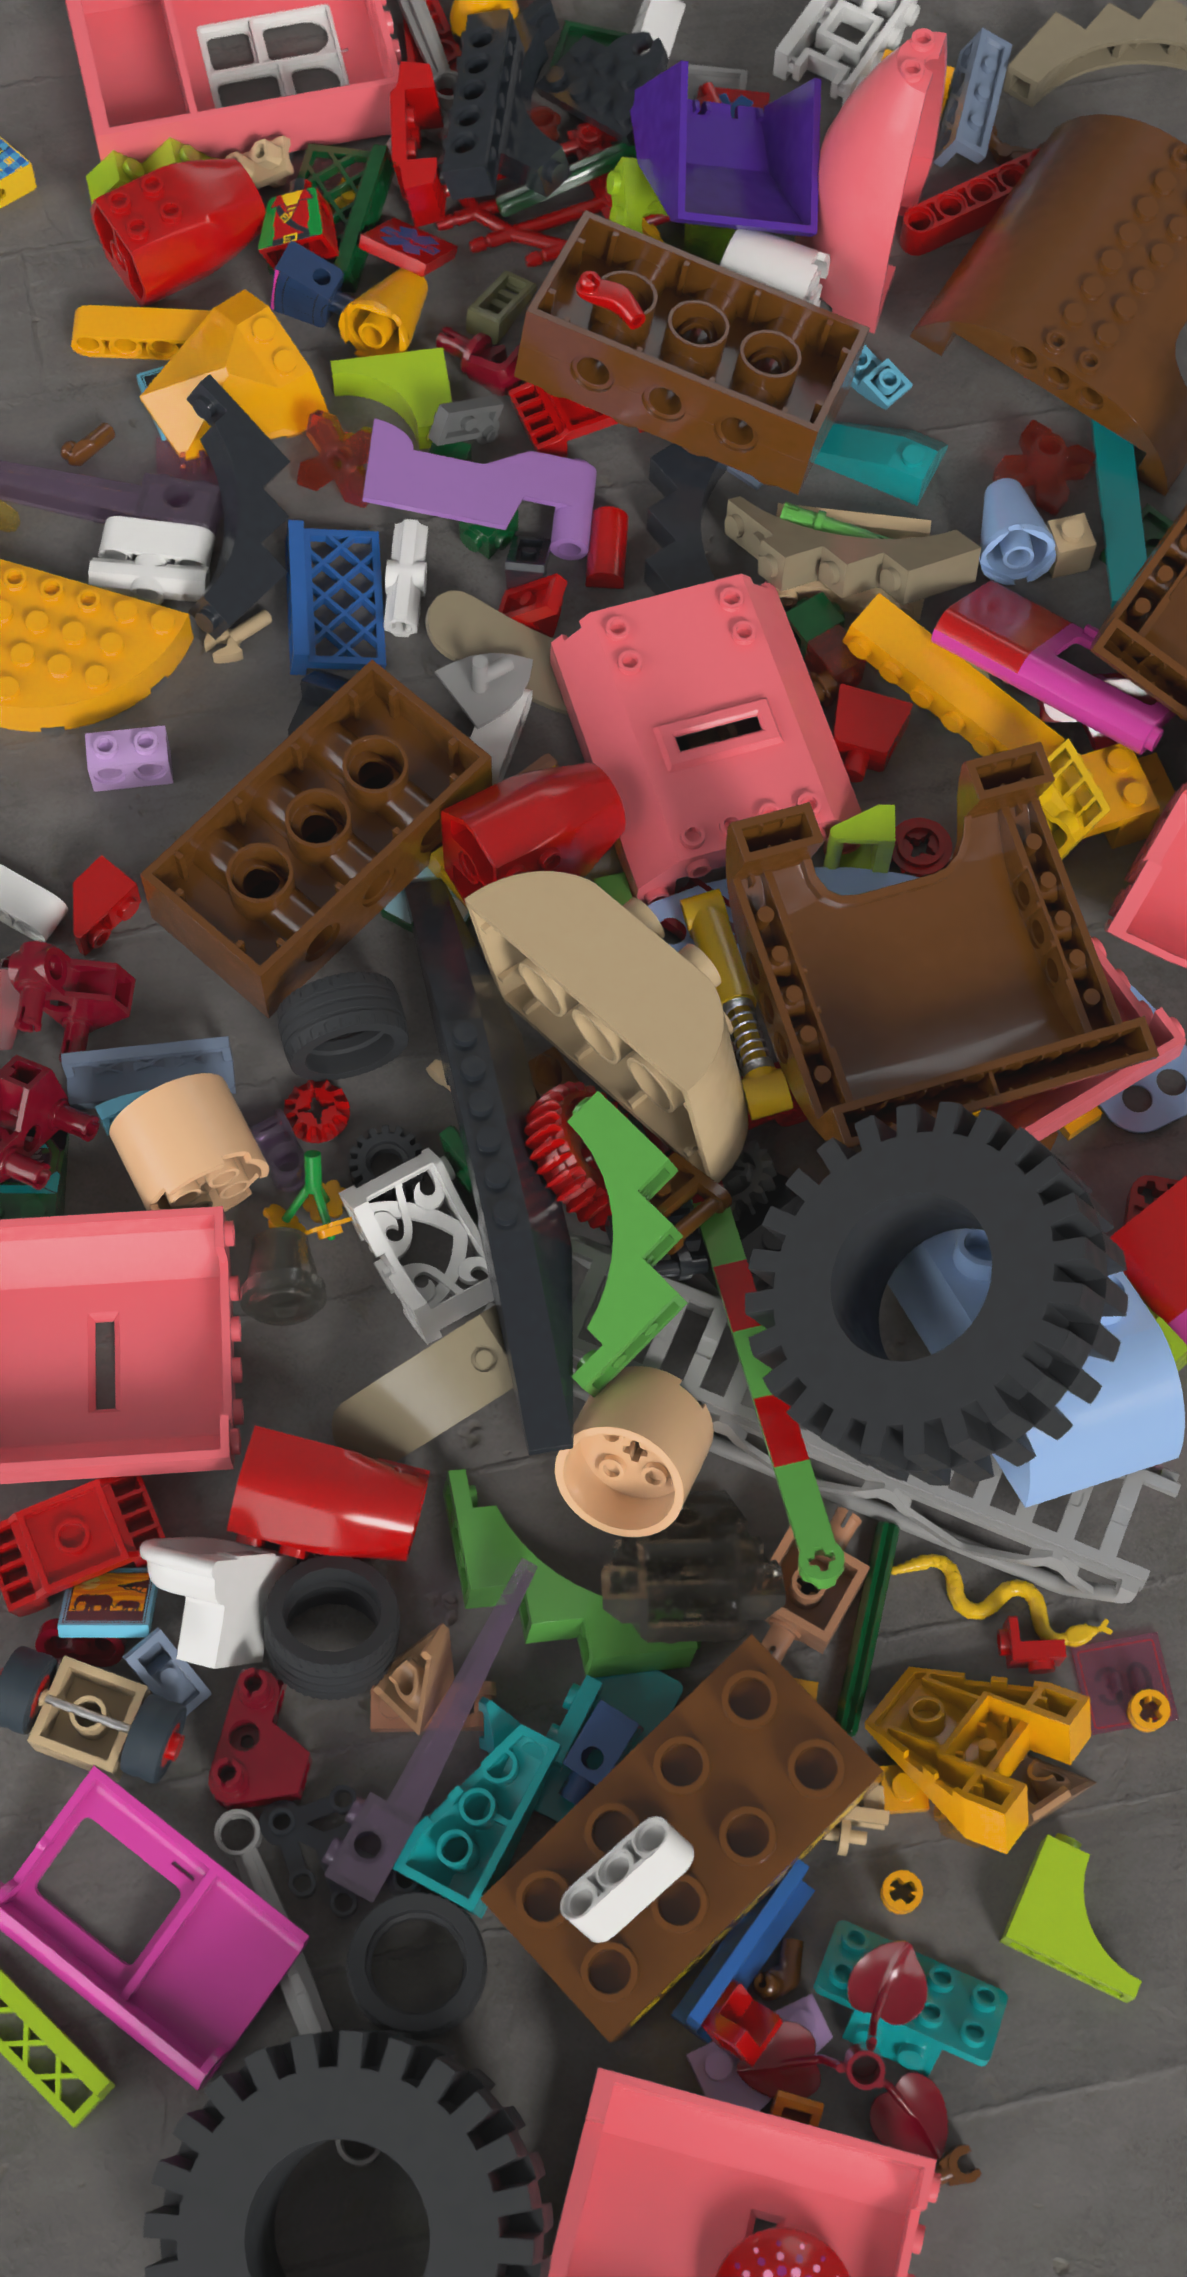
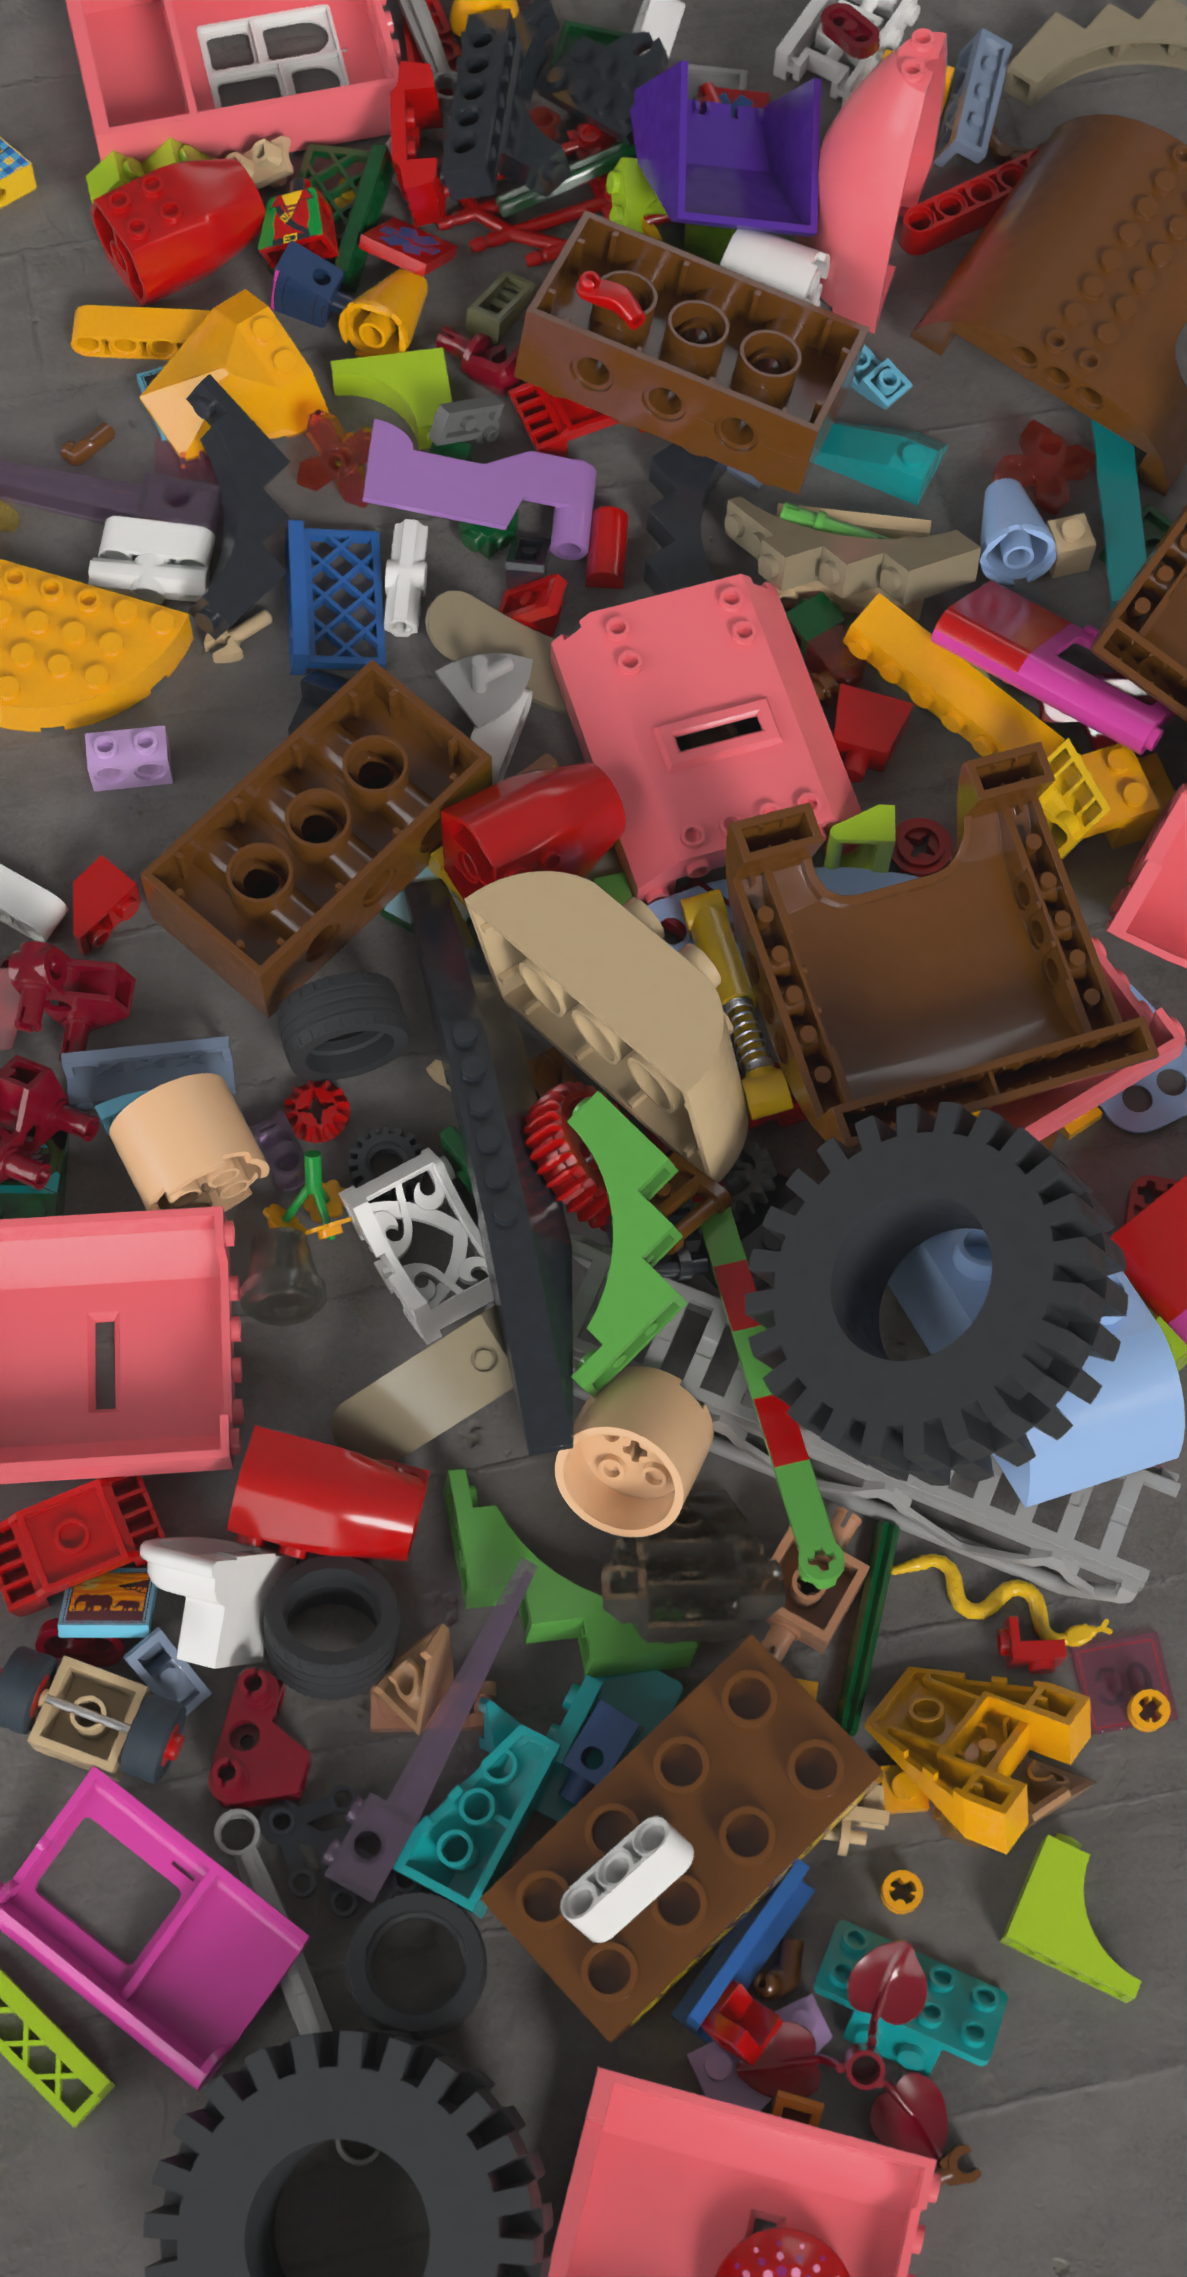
(850, 30): none -> dark red plate

